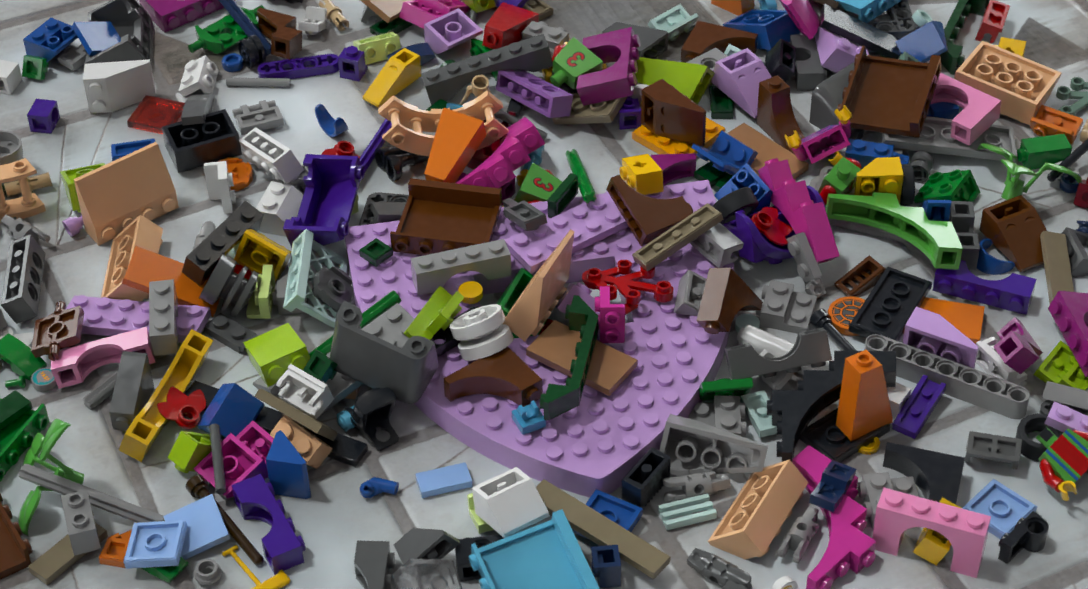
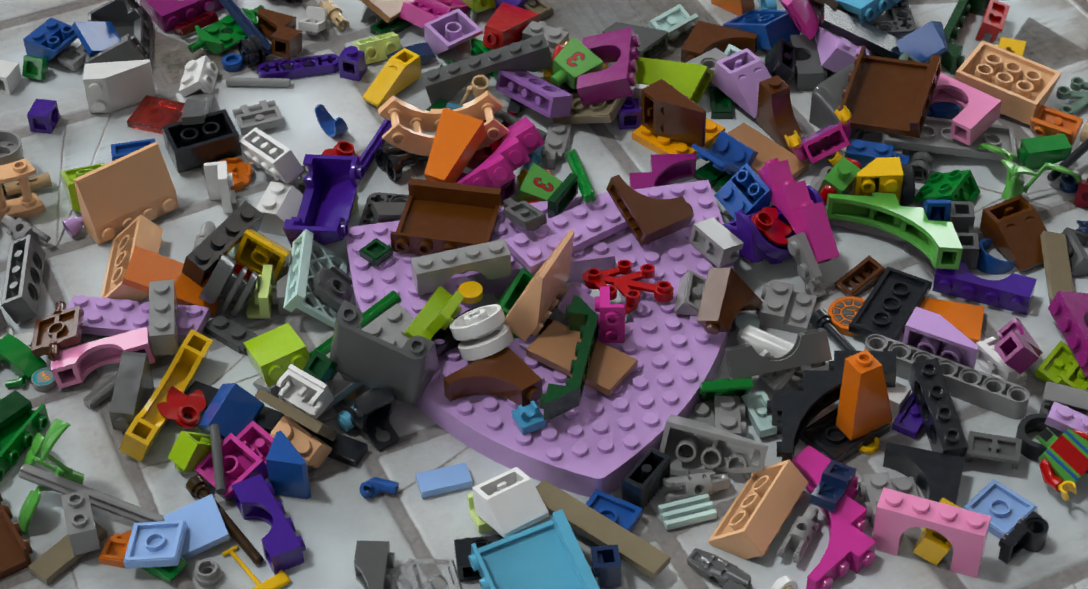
(189, 26): none -> dark red tile
(425, 544): dark grey slope -> none
(556, 143): none -> light grey hinge
(642, 174): yellow brick -> none
(677, 237): dark tan tile -> none
(735, 201): black tyre -> none
(921, 17): light aqua tile -> none
(936, 408): none -> black brick

